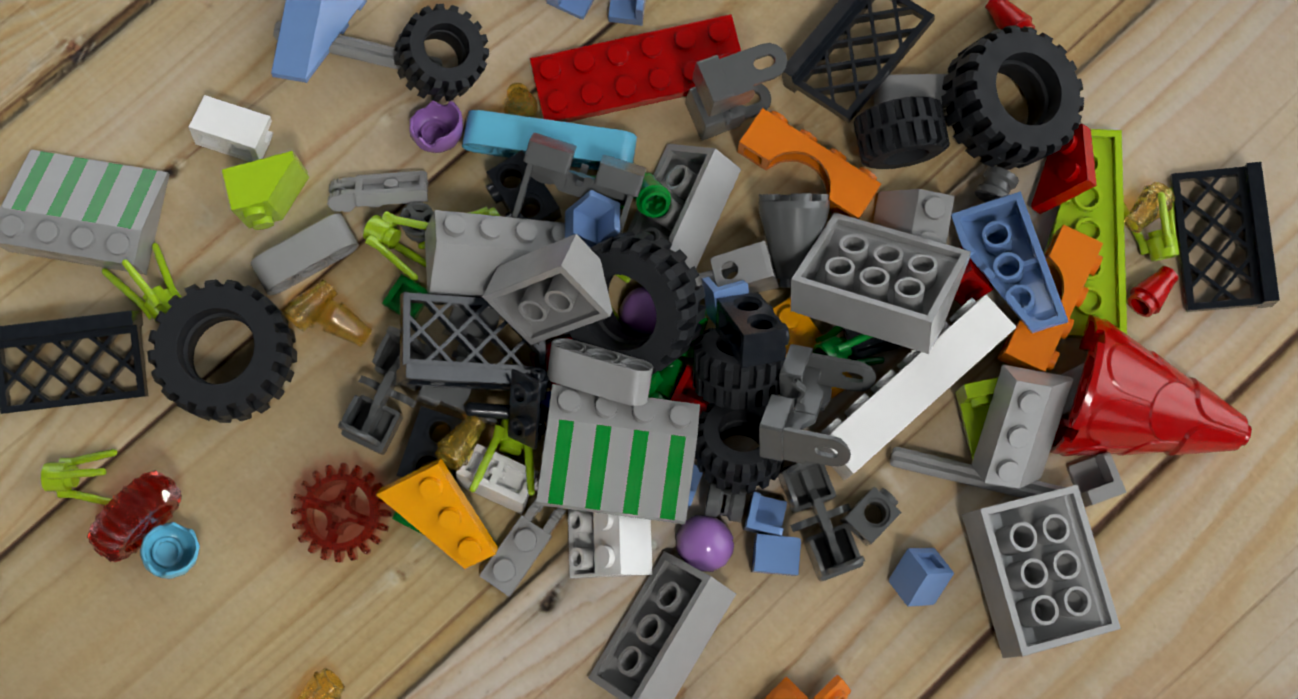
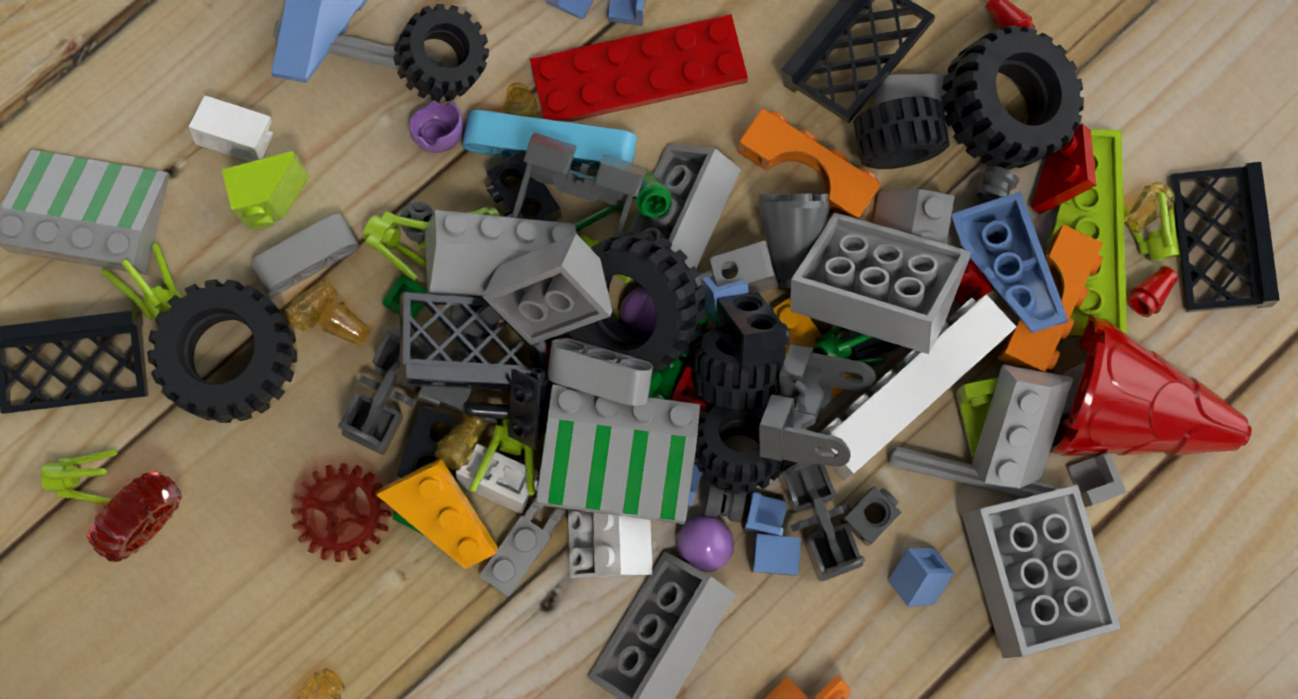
(169, 550): medium azure hair -> none
(378, 190): light grey hinge -> none
(593, 218): medium blue panel -> none
(728, 84): dark grey piece -> none

